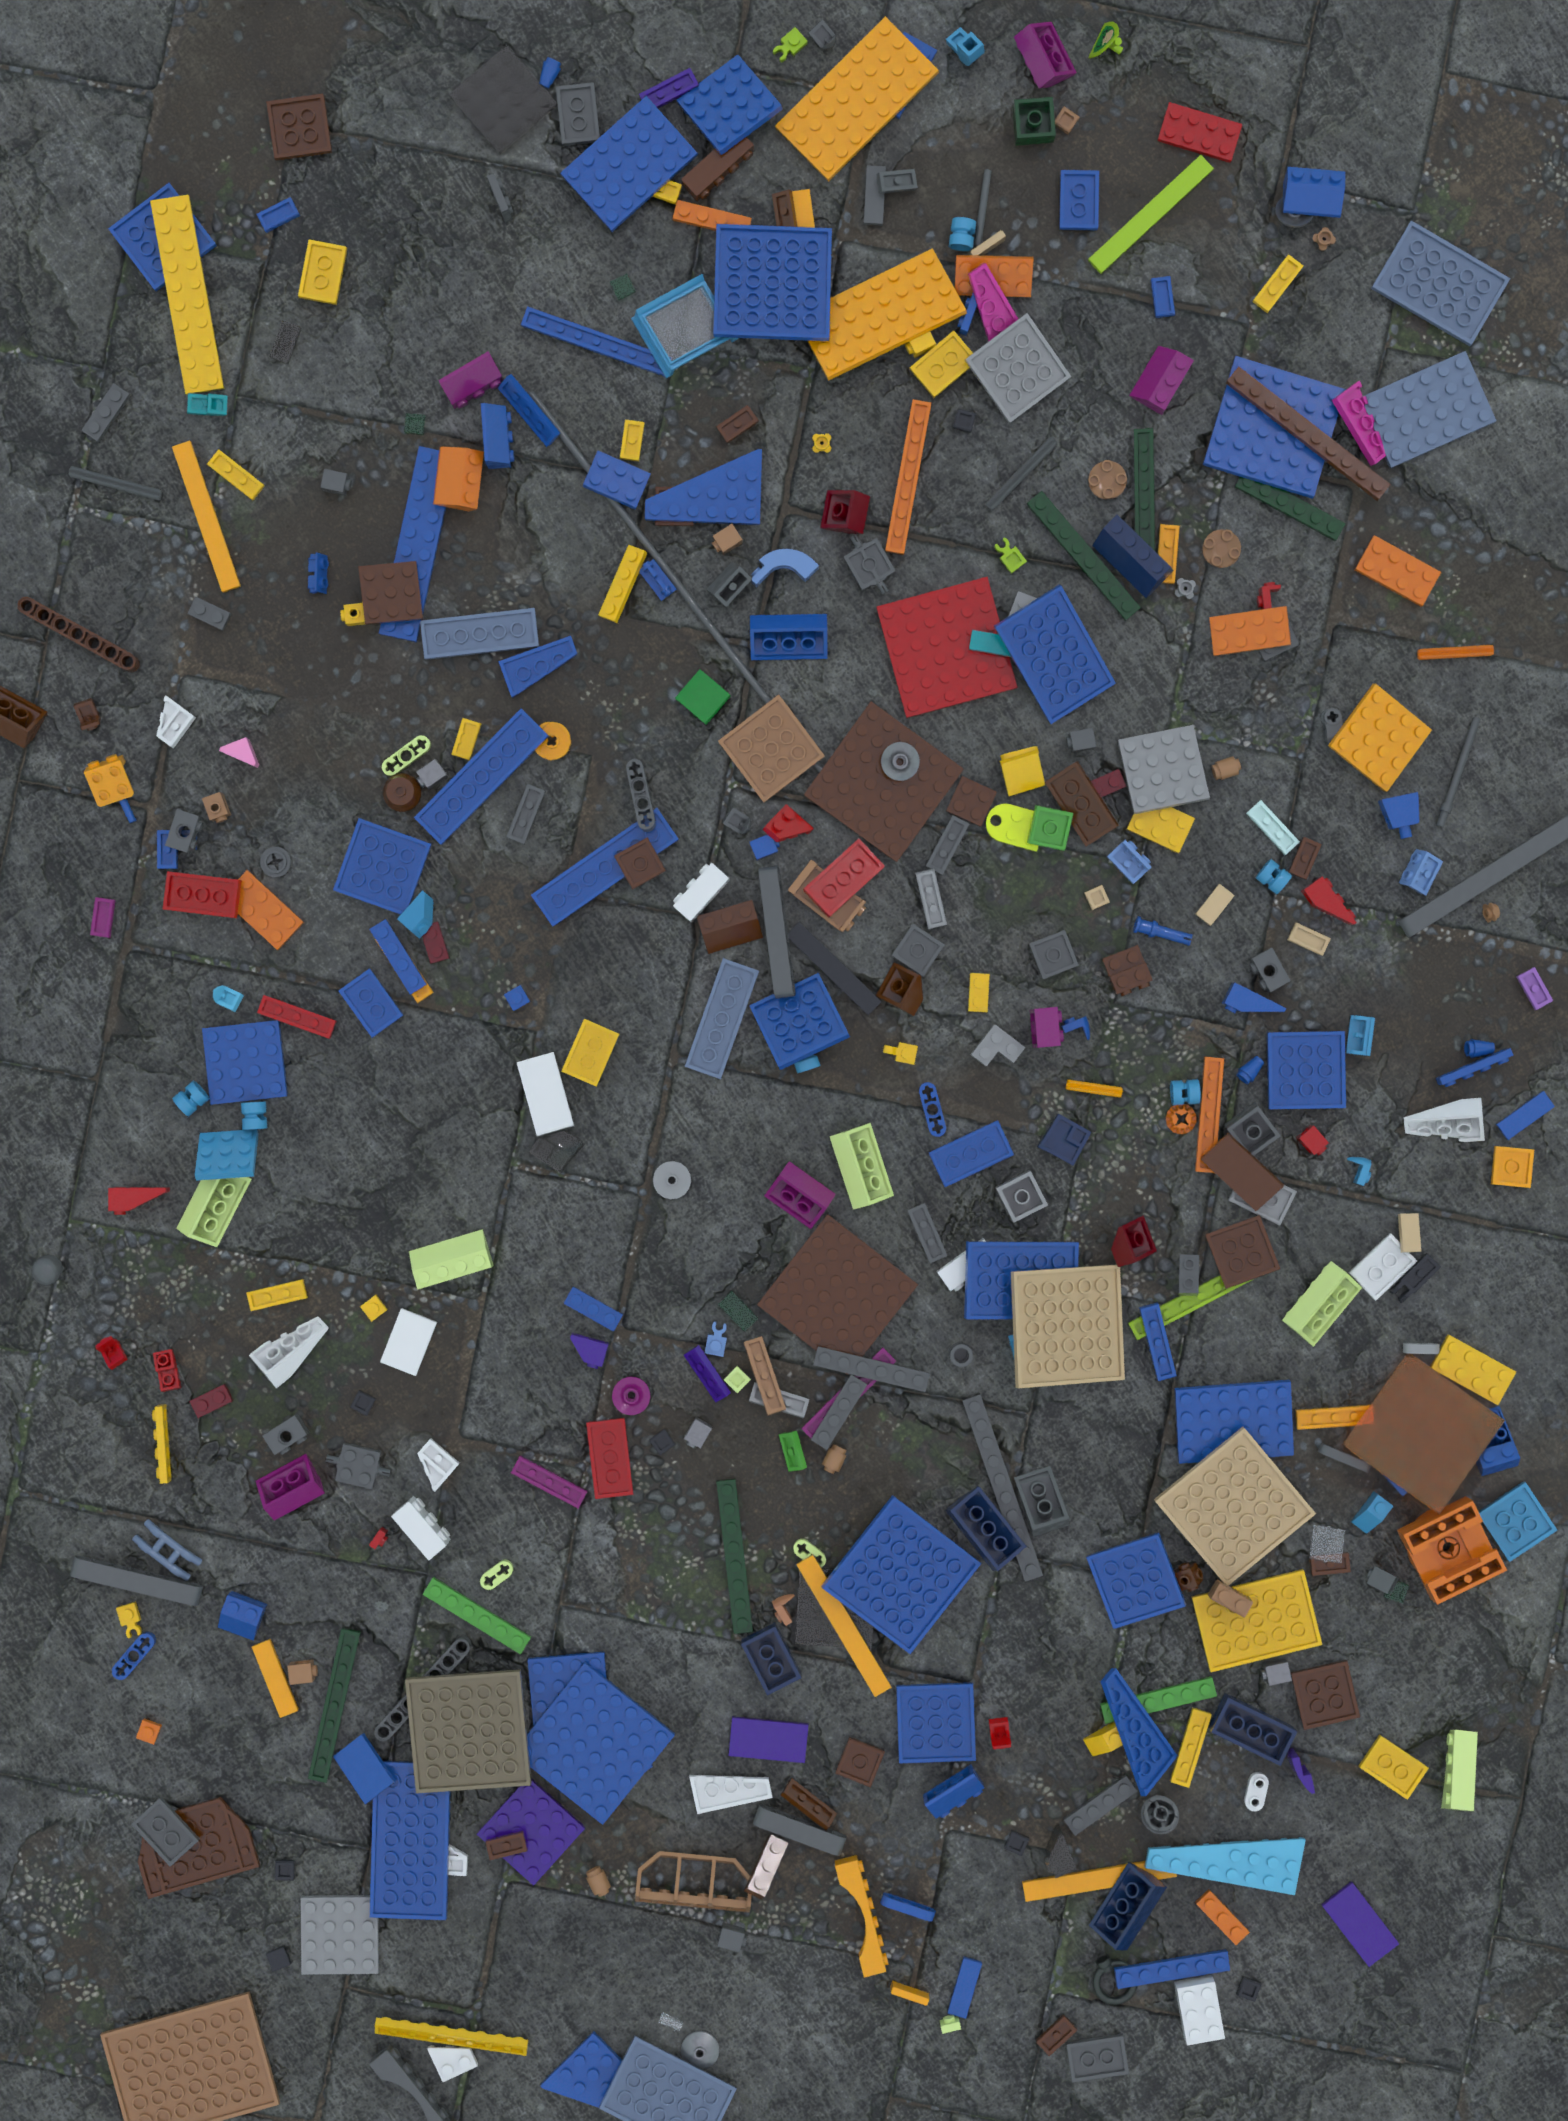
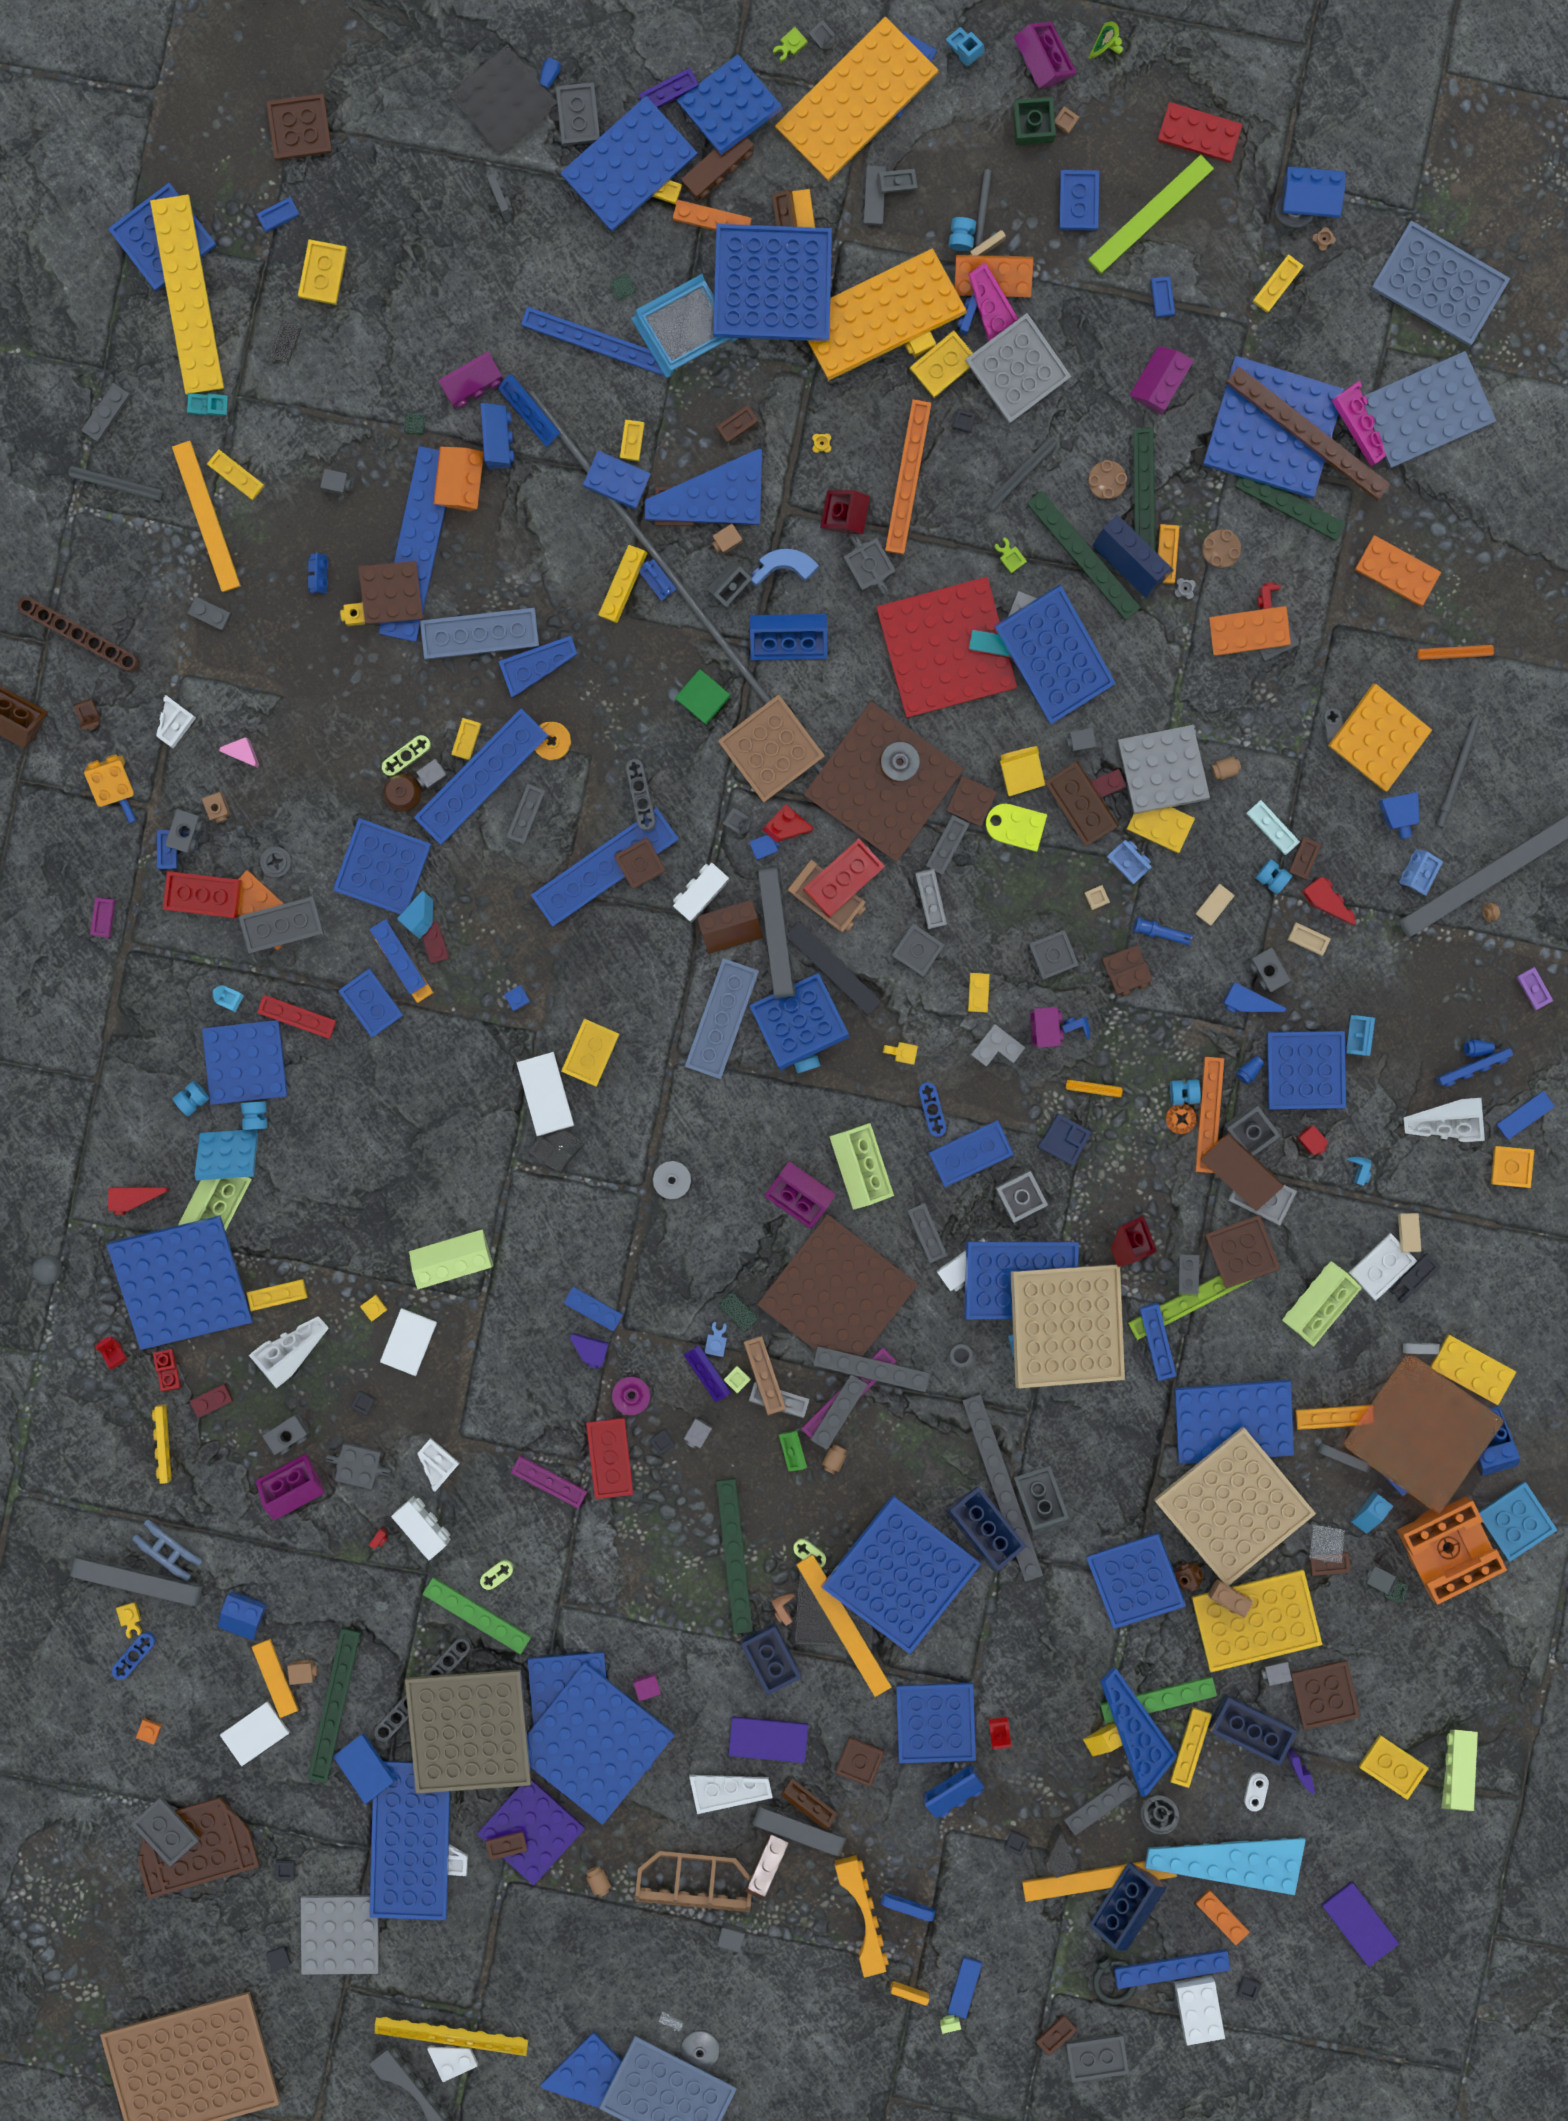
(180, 1282): none -> blue plate
(254, 1733): none -> white tile
(281, 925): none -> dark grey plate
(647, 1686): none -> magenta panel
(902, 989): reddish brown slope -> none
(1050, 827): bright green plate -> none

